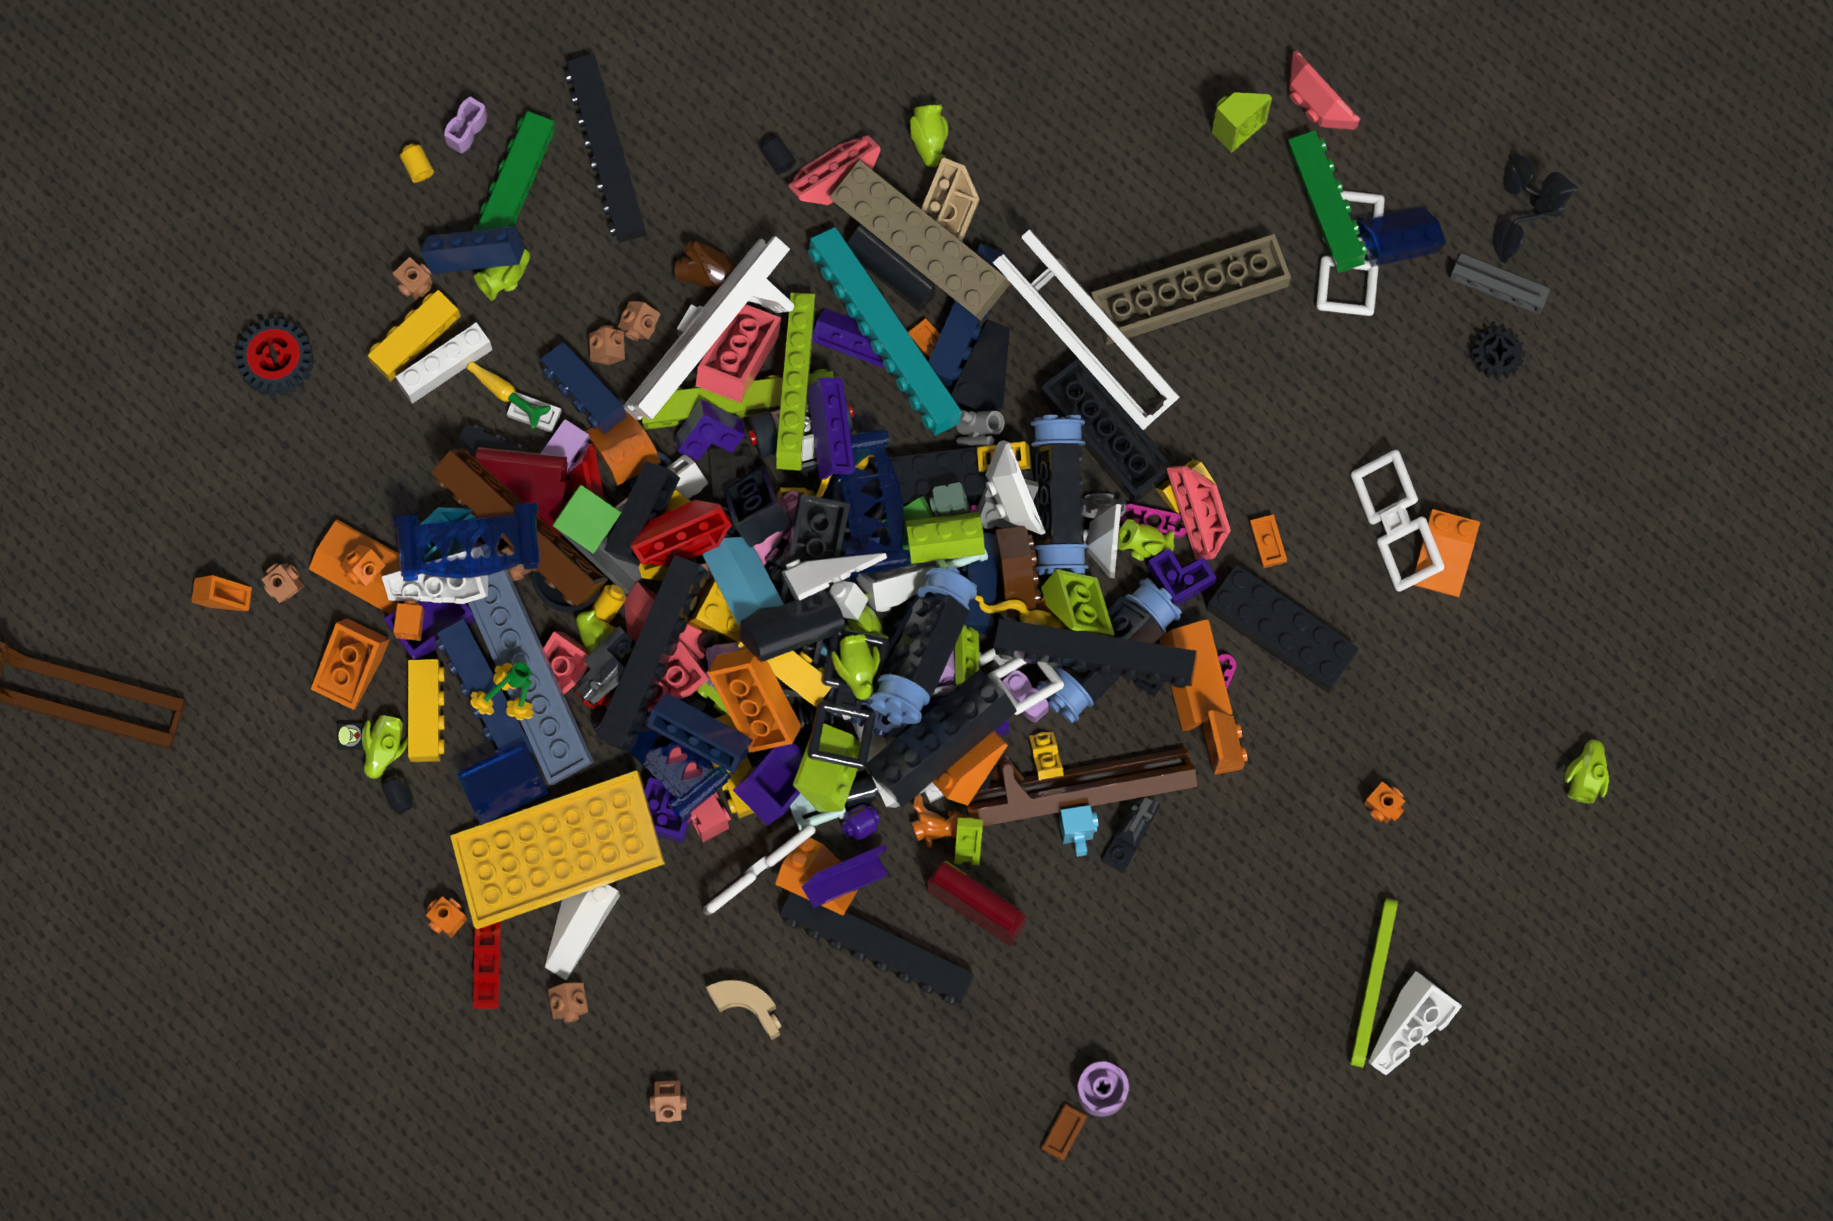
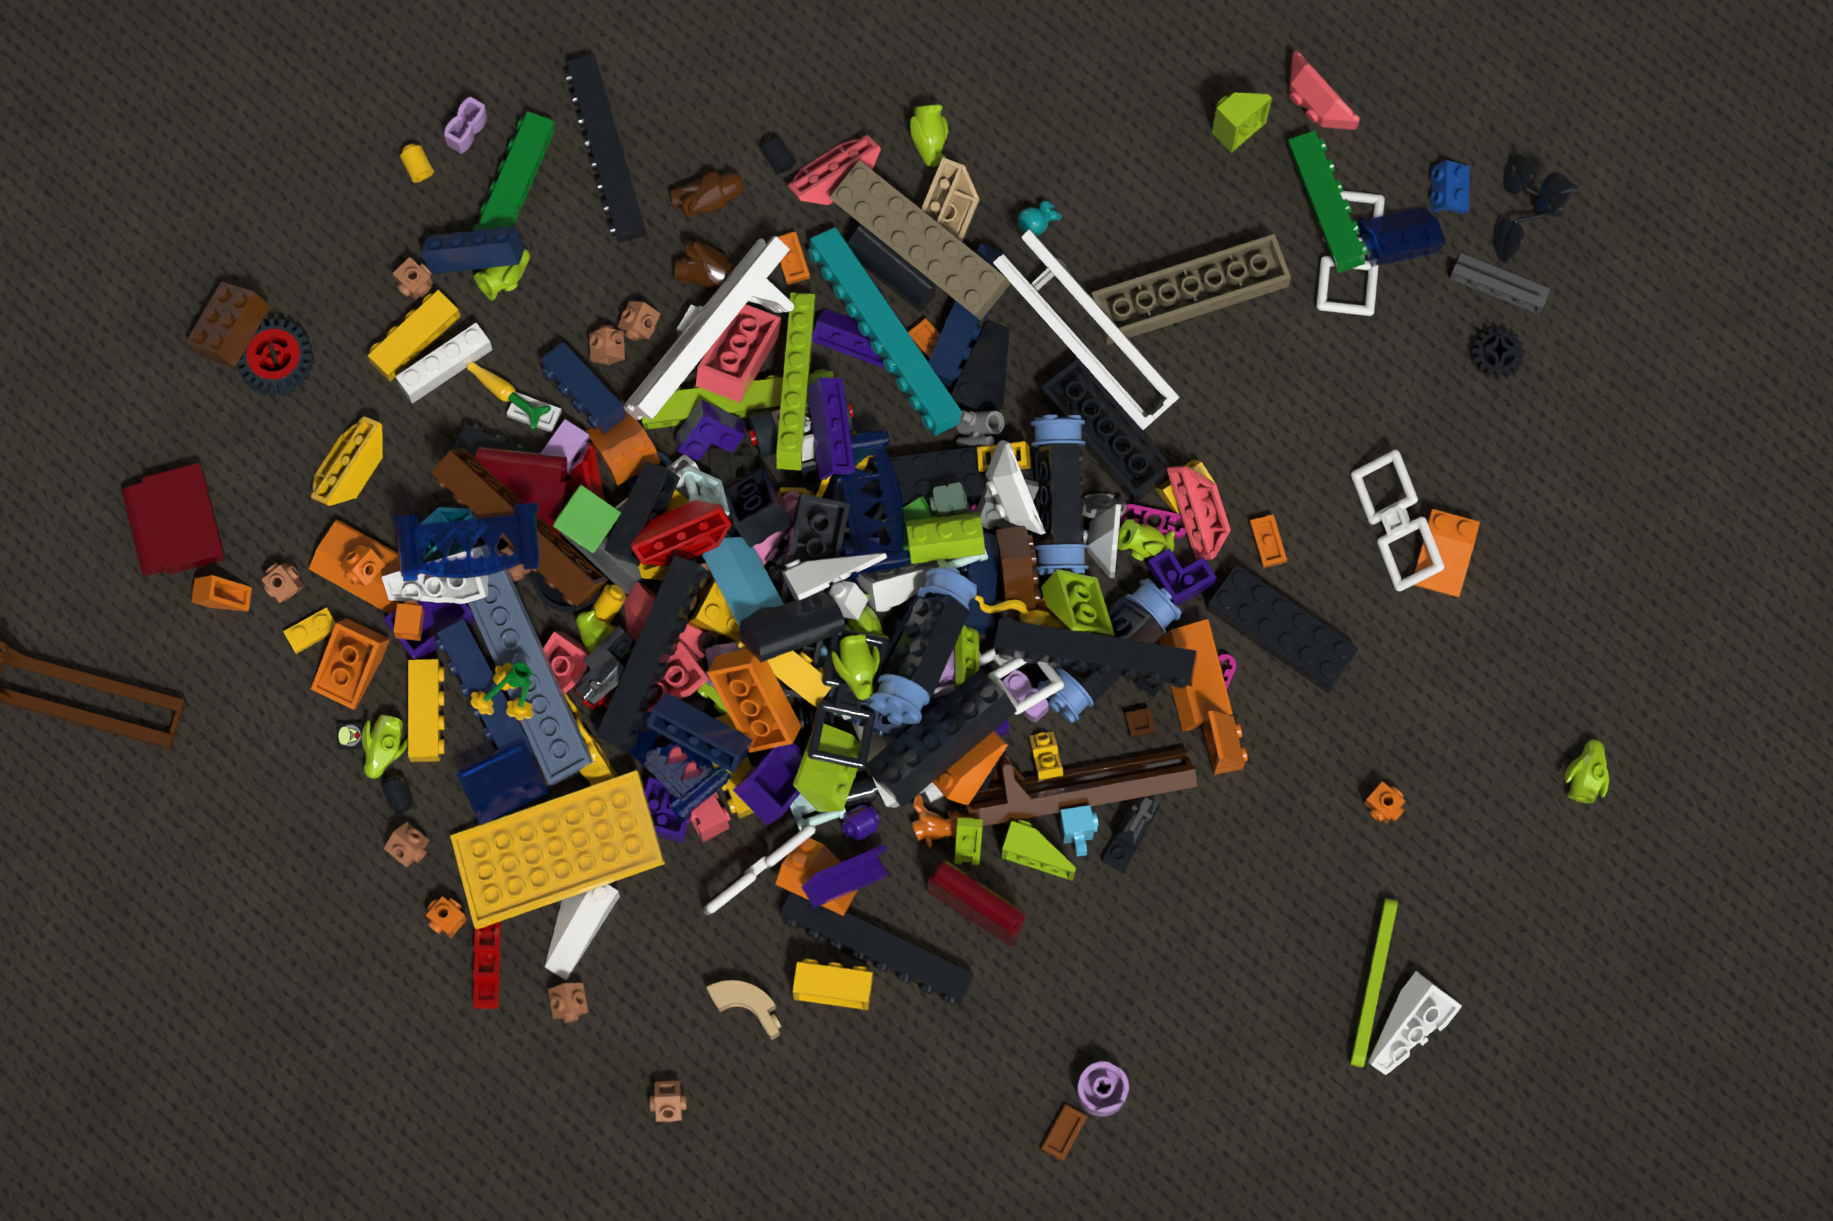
(173, 521): none -> dark red piece
(227, 324): none -> reddish brown piece
(310, 630): none -> yellow plate
(349, 463): none -> yellow wedge
(407, 845): none -> nougat brick
(601, 768): none -> yellow animal
(707, 193): none -> reddish brown animal
(709, 487): none -> light aqua plate
(793, 263): none -> orange plate
(833, 984): none -> yellow piece
(1032, 849): none -> lime slope
(1038, 218): none -> teal piece
(1140, 723): none -> reddish brown plate
(1450, 187): none -> blue bracket

